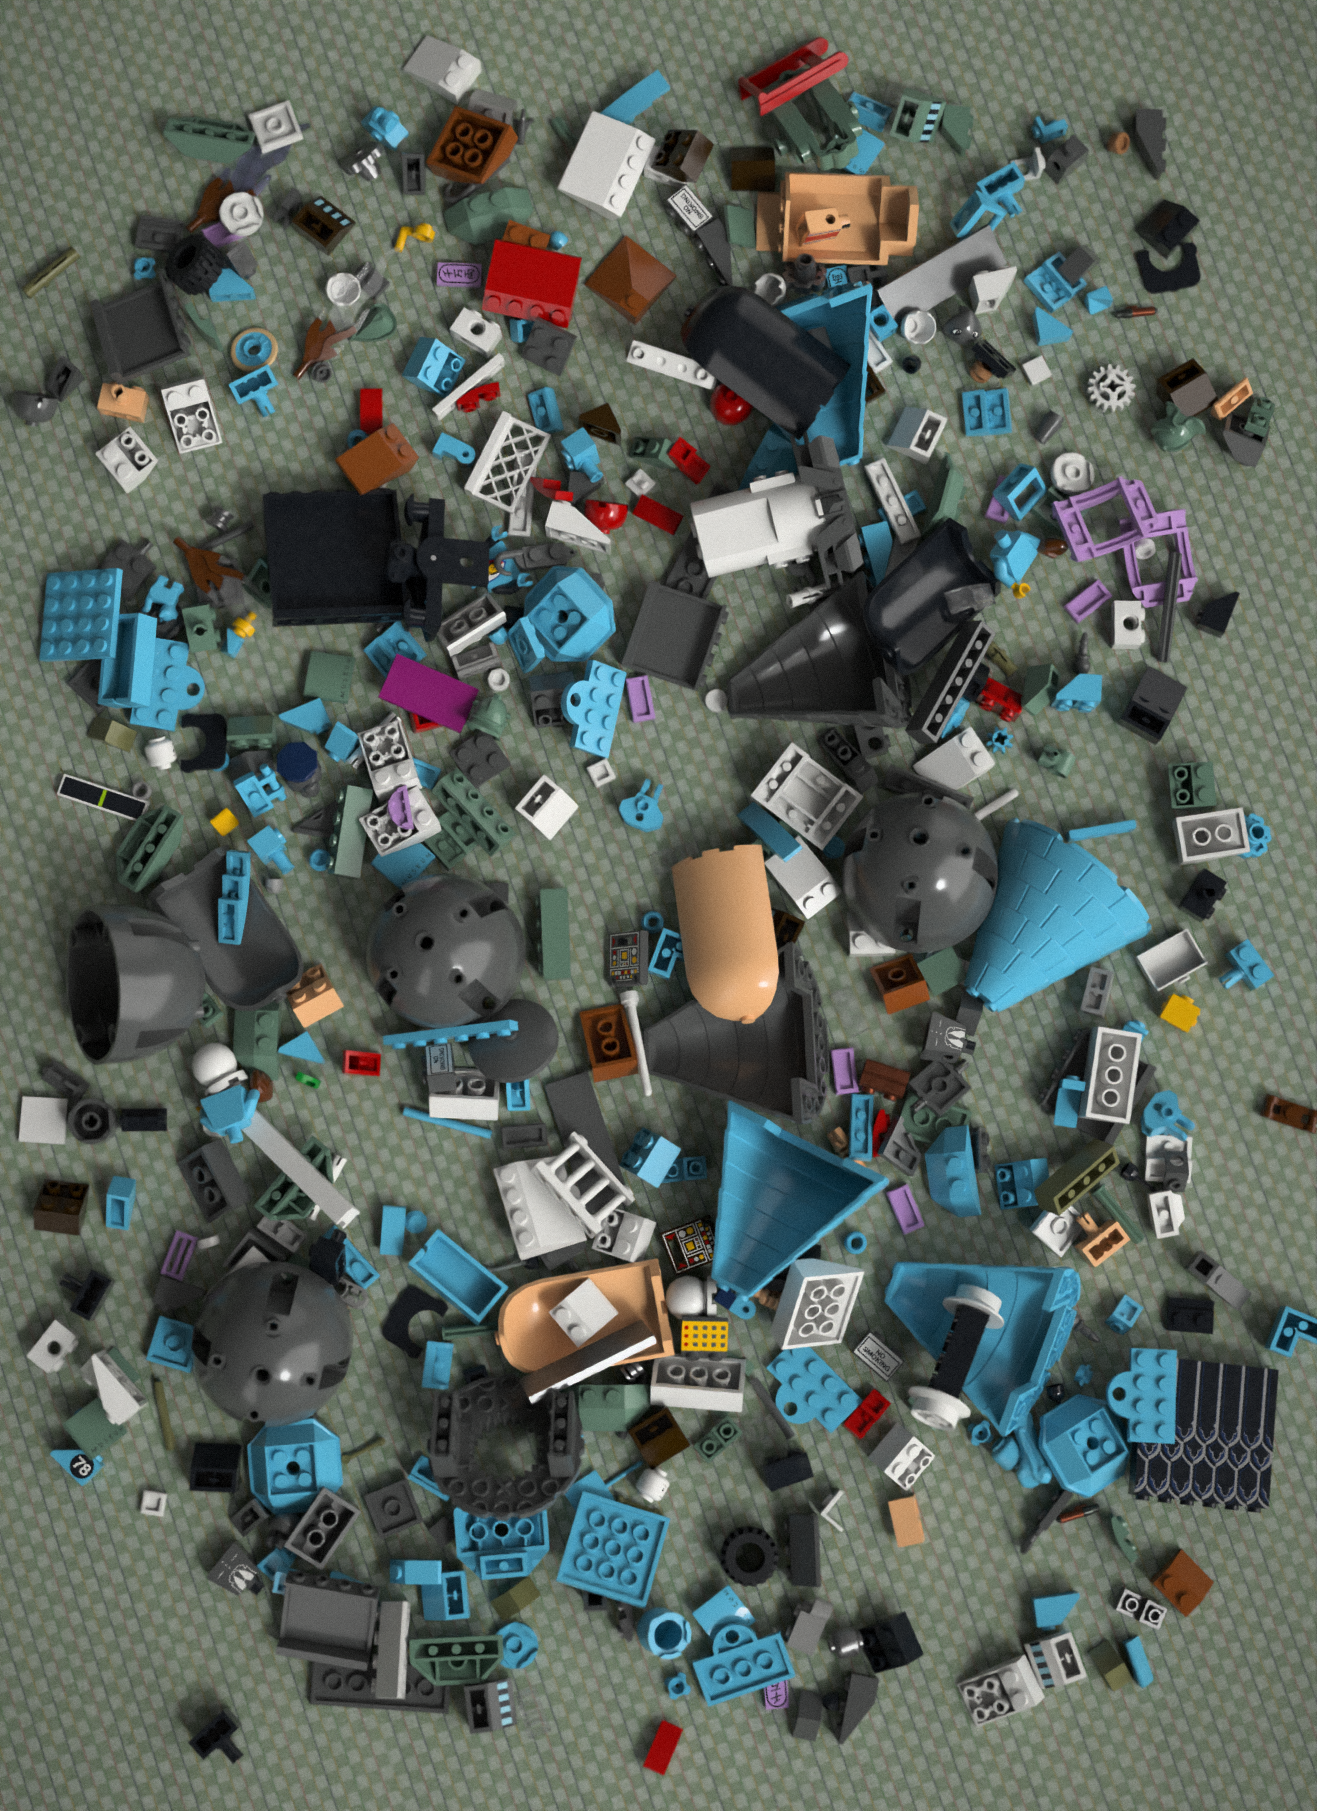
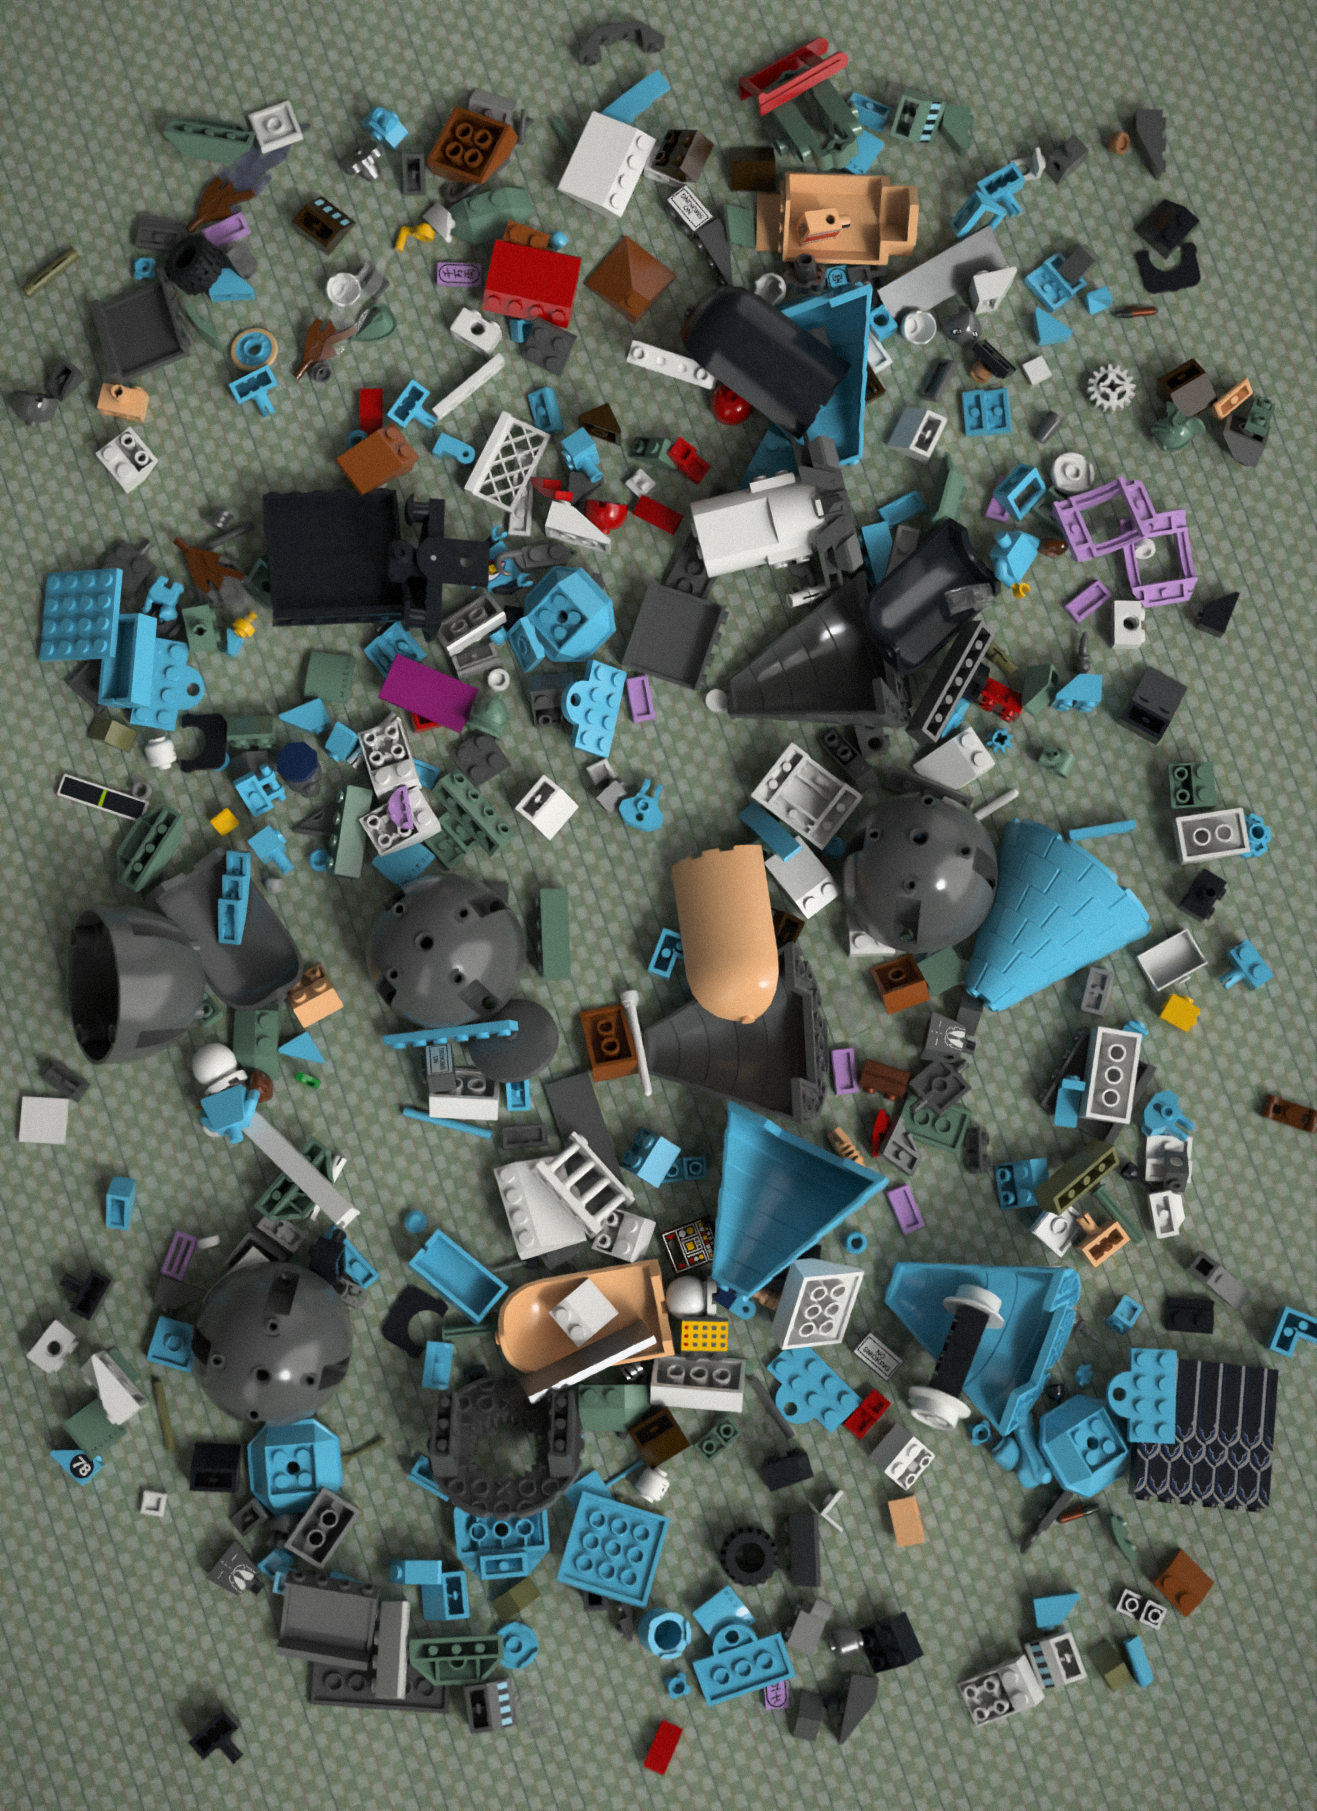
(61, 1207): dark brown slope -> none
(84, 1112): dark grey brick -> none
(143, 1119): black hinge -> none
(191, 414): white slope -> none
(214, 1180): dark grey slope -> none
(241, 214): white tile -> none
(290, 204): dark grey plate -> none
(361, 1063): red slope -> none
(392, 1230): medium azure slope -> none
(393, 1508): dark grey plate -> none
(409, 406): none -> medium azure brick
(433, 367): medium azure slope -> none
(440, 220): none -> white slope
(443, 68): white slope -> none
(443, 1531): dark grey tile -> none
(470, 400): red slope -> none
(609, 792): none -> brick
(628, 962): dark grey container -> none
(651, 40): none -> dark grey slope
(652, 915): medium azure plate -> none
(860, 1127): medium azure tile -> none
(892, 501): white tile -> none
(911, 367): black hinge -> none
(938, 380): none -> dark grey plate
(953, 1172): medium azure wedge -> none
(1051, 130): medium azure bracket -> none
(1169, 607): dark grey axle -> none

